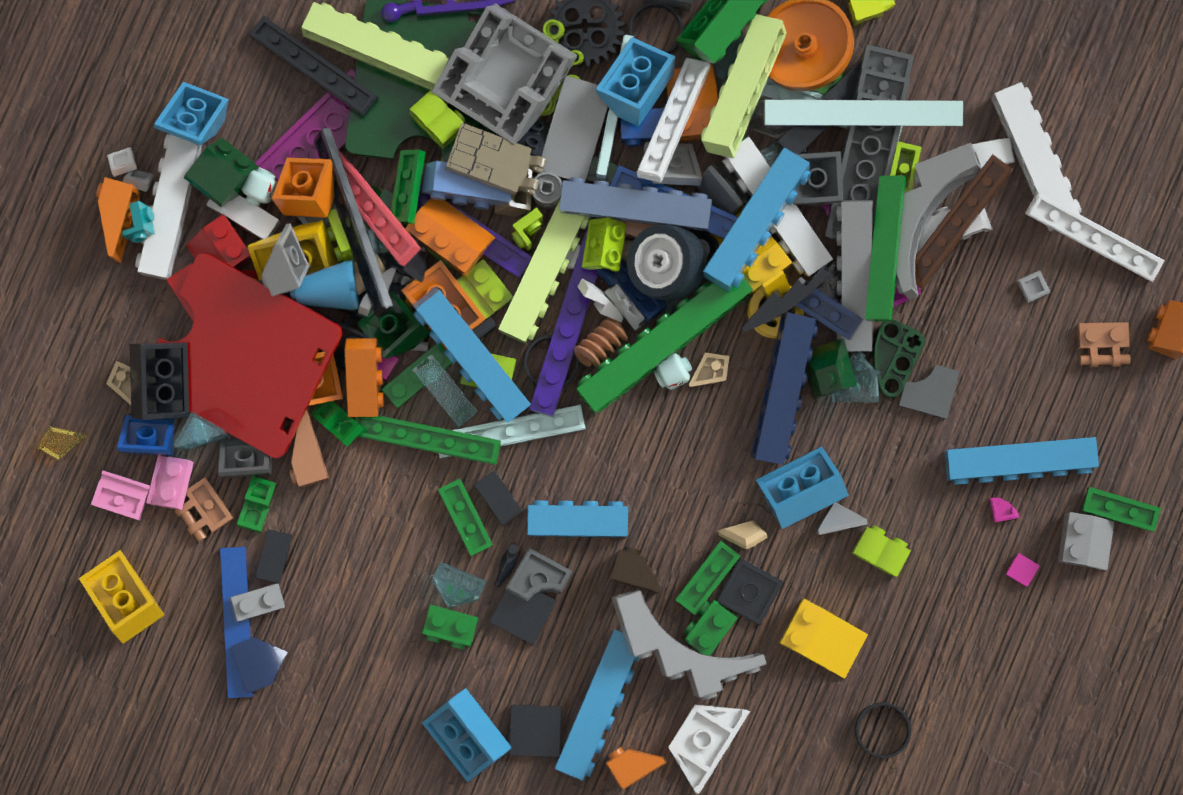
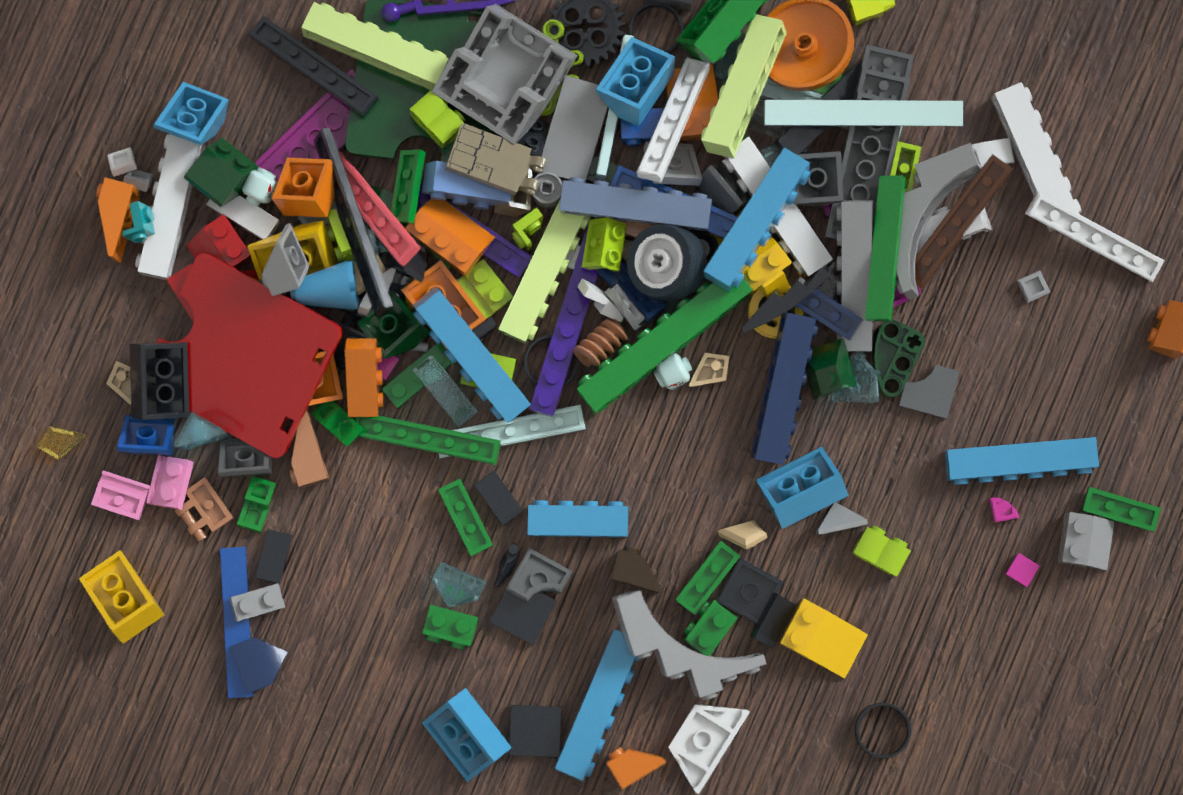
(773, 620): none -> black tile
(1103, 335): nougat plate -> none

